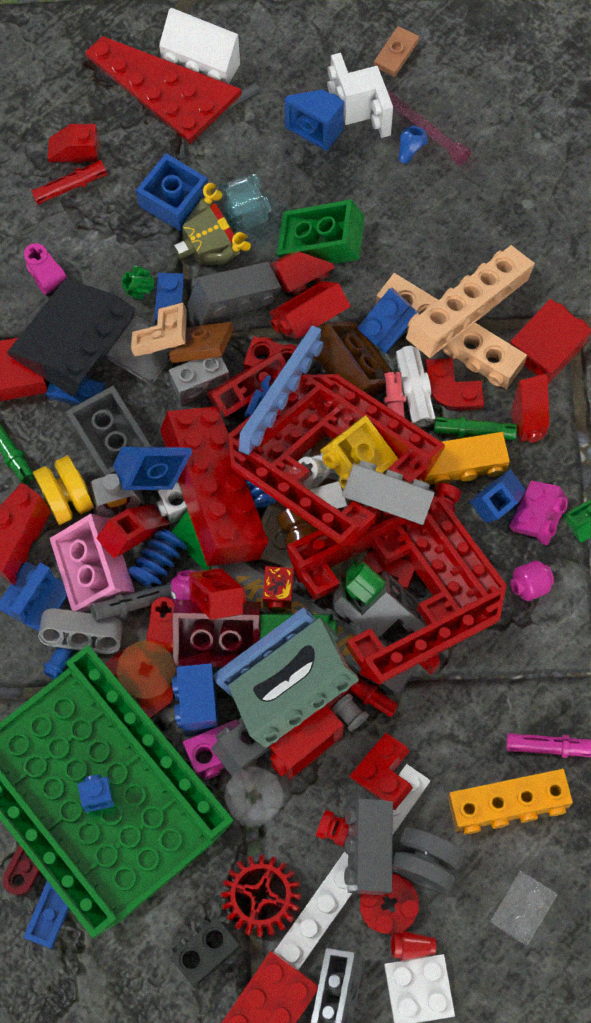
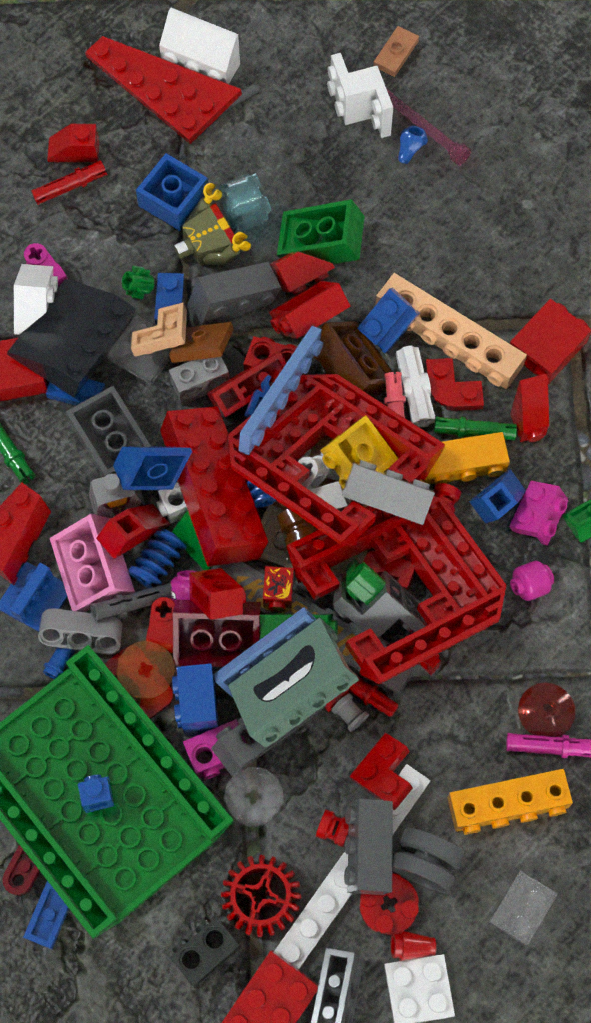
(32, 294): none -> white slope
(66, 488): yellow wheel -> none
(305, 742): red window -> none
(315, 117): blue slope -> none
(469, 300): light nougat brick -> none
(538, 721): none -> clear red dish

